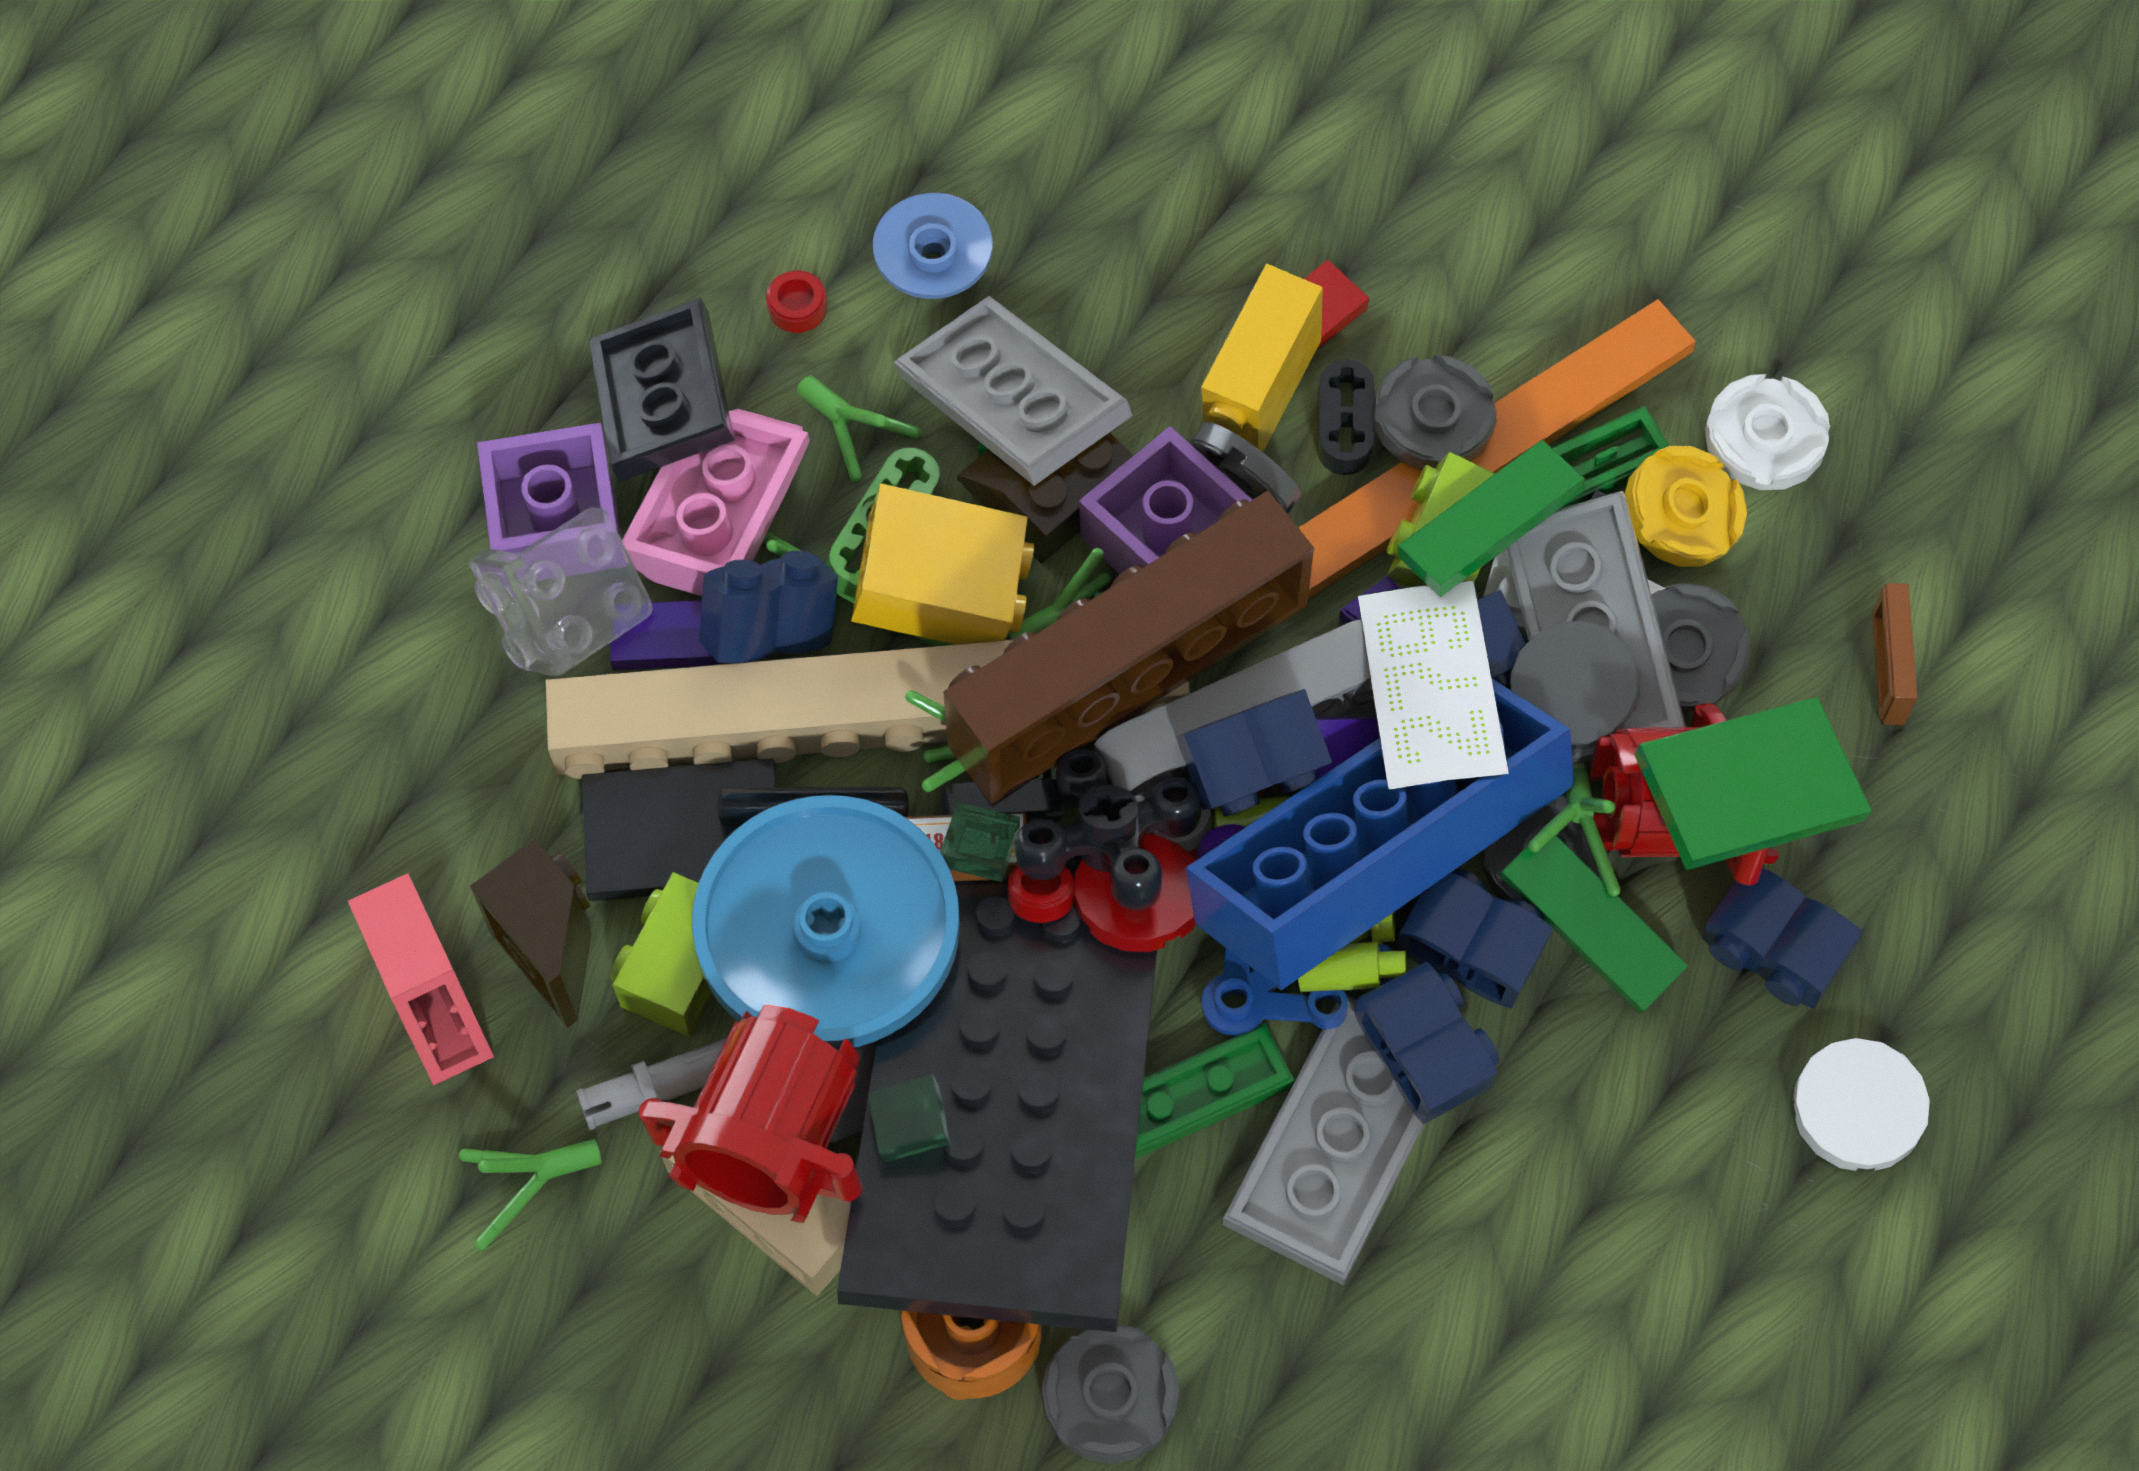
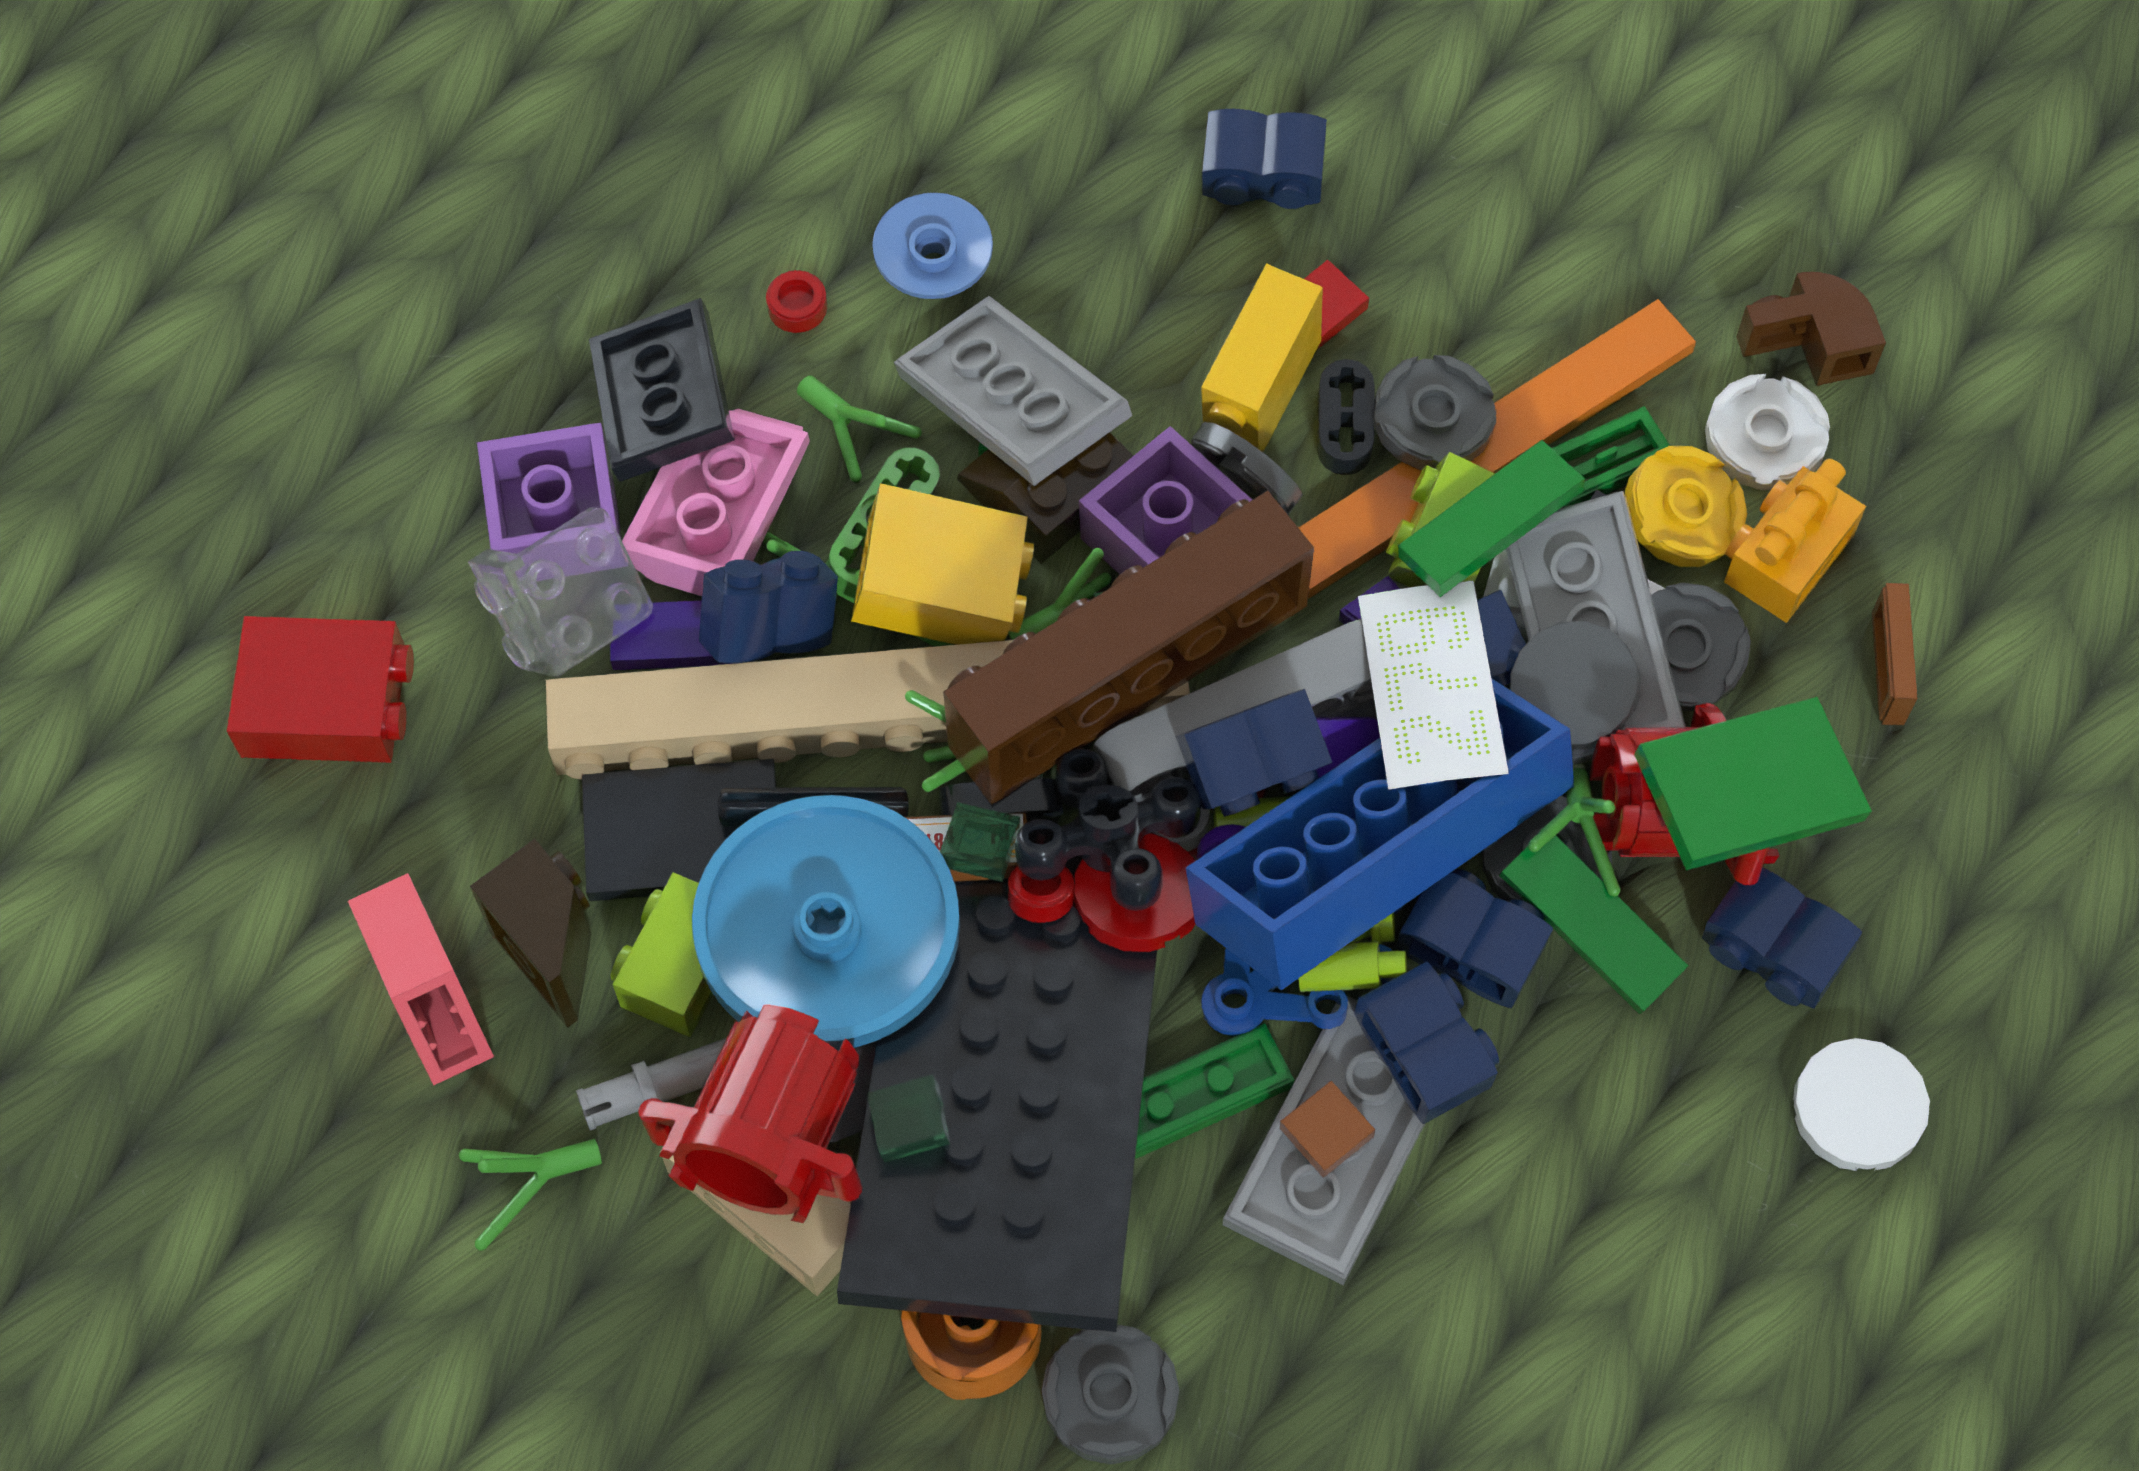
(319, 689): none -> red brick
(1264, 157): none -> dark blue brick
(1327, 1129): none -> dark orange tile
(1795, 539): none -> light orange brick
(1825, 318): none -> reddish brown brick

